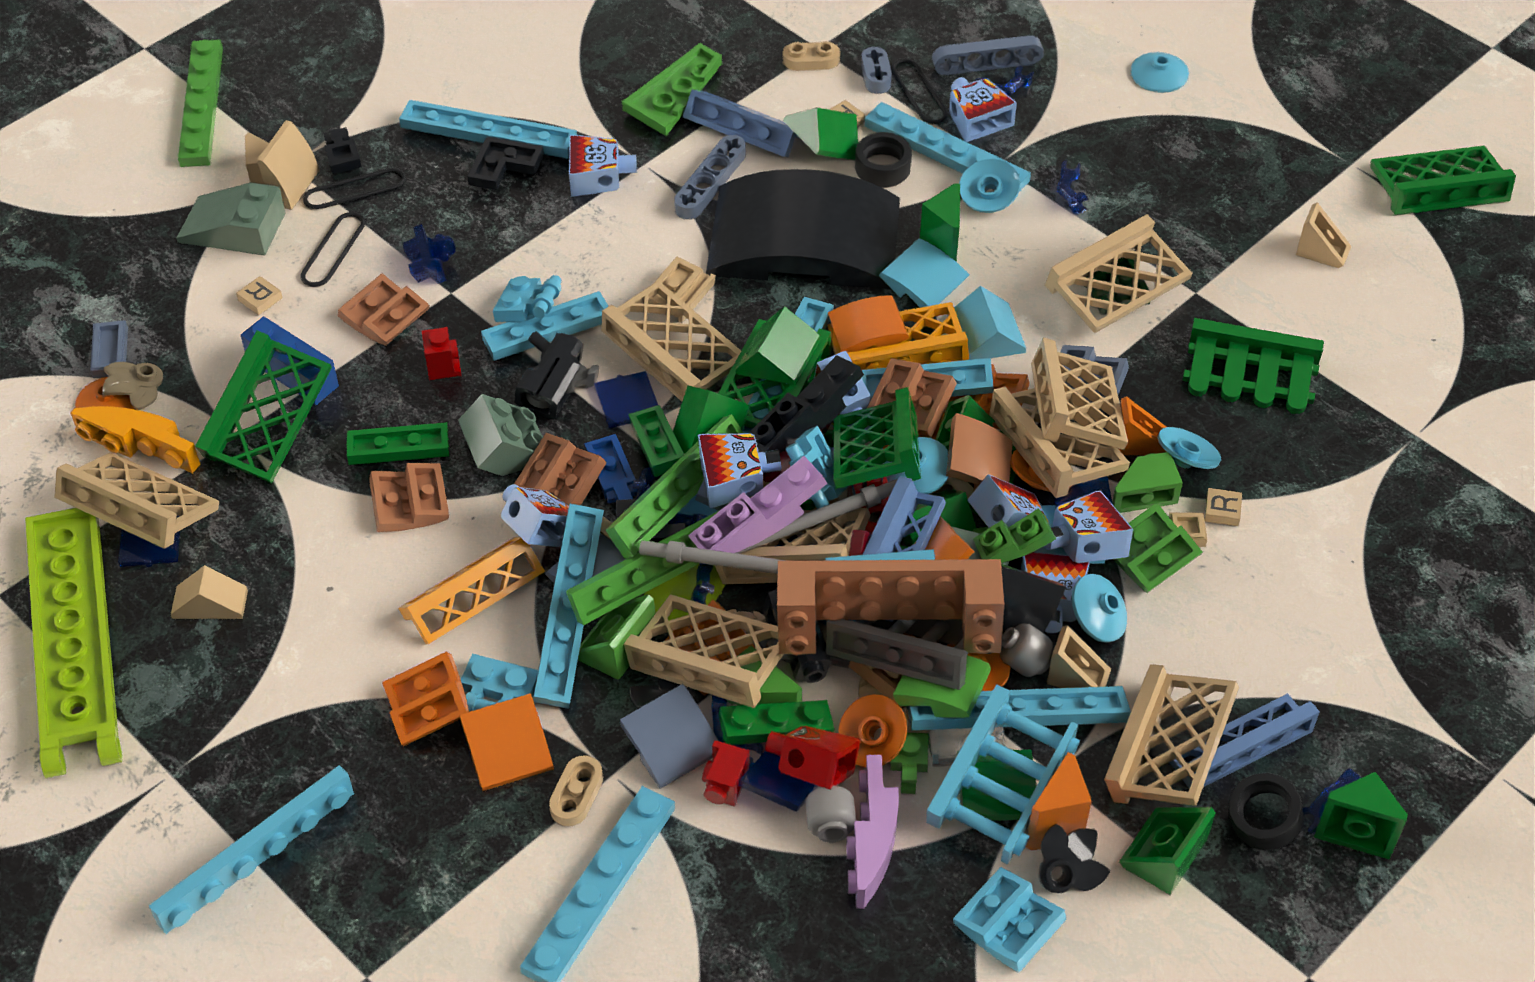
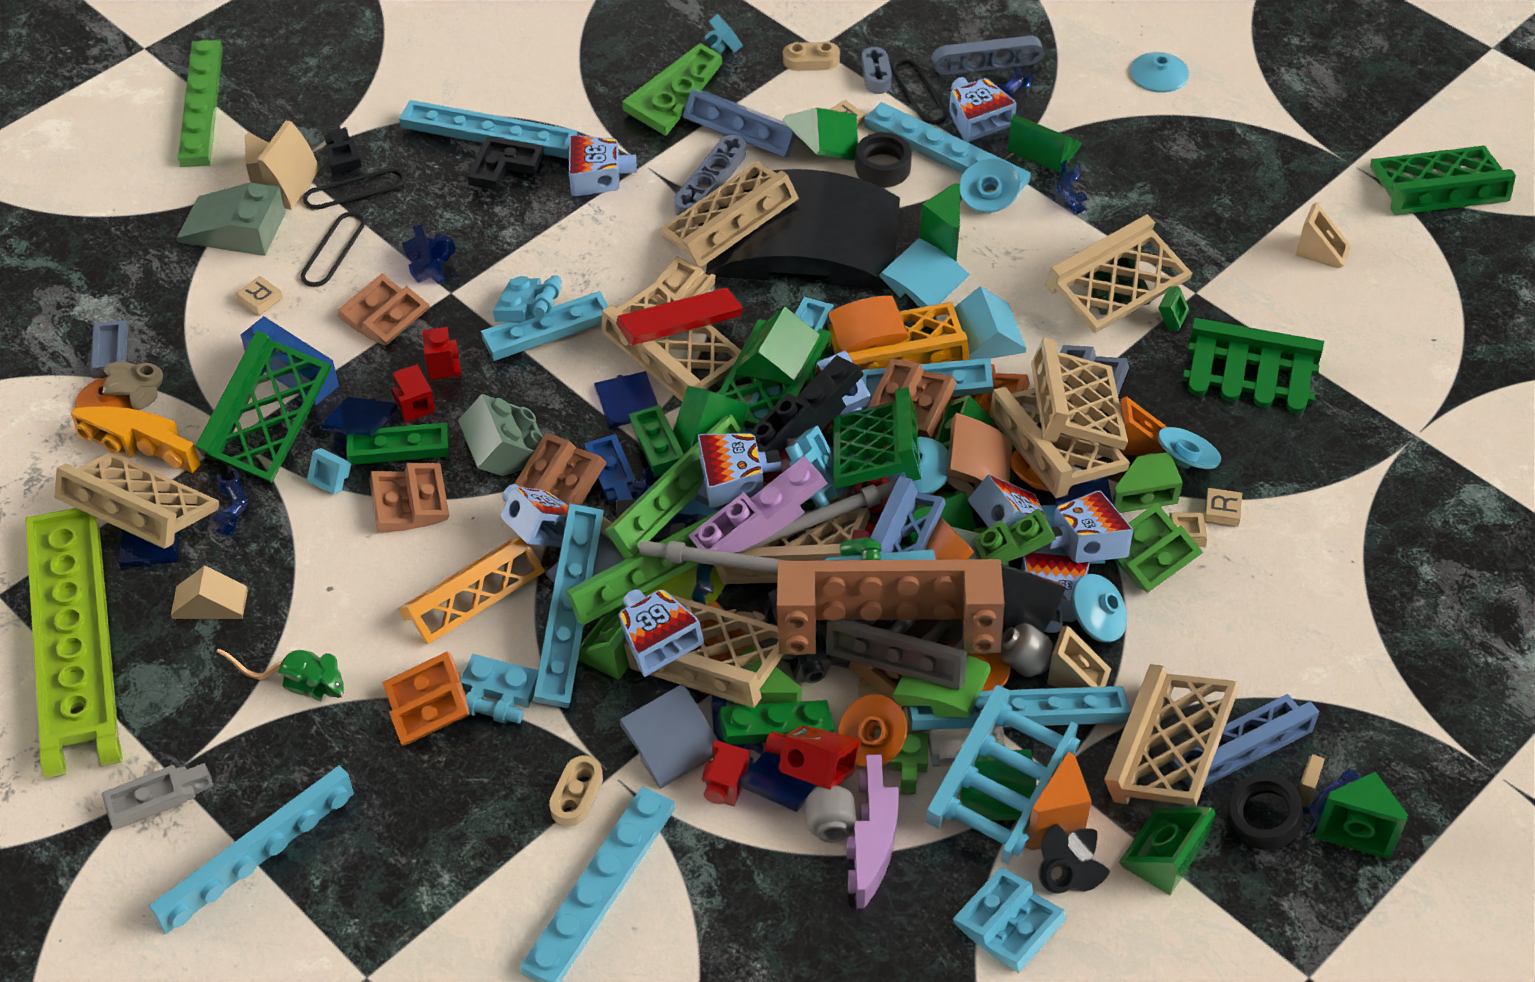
(154, 793): none -> light grey hinge
(229, 518): none -> clear blue arm
(302, 673): none -> green animal
(328, 471): none -> medium azure tile
(359, 416): none -> clear blue piece
(412, 393): none -> red brick
(506, 742): orange slope -> none
(555, 376): black piece -> none
(658, 629): none -> light blue torso
(679, 316): none -> red tile
(722, 36): none -> medium azure tile
(727, 226): none -> tan fence
(864, 546): none -> green arm
(1040, 143): none -> green slope
(1173, 308): none -> green tile
(1310, 779): none -> tan tile

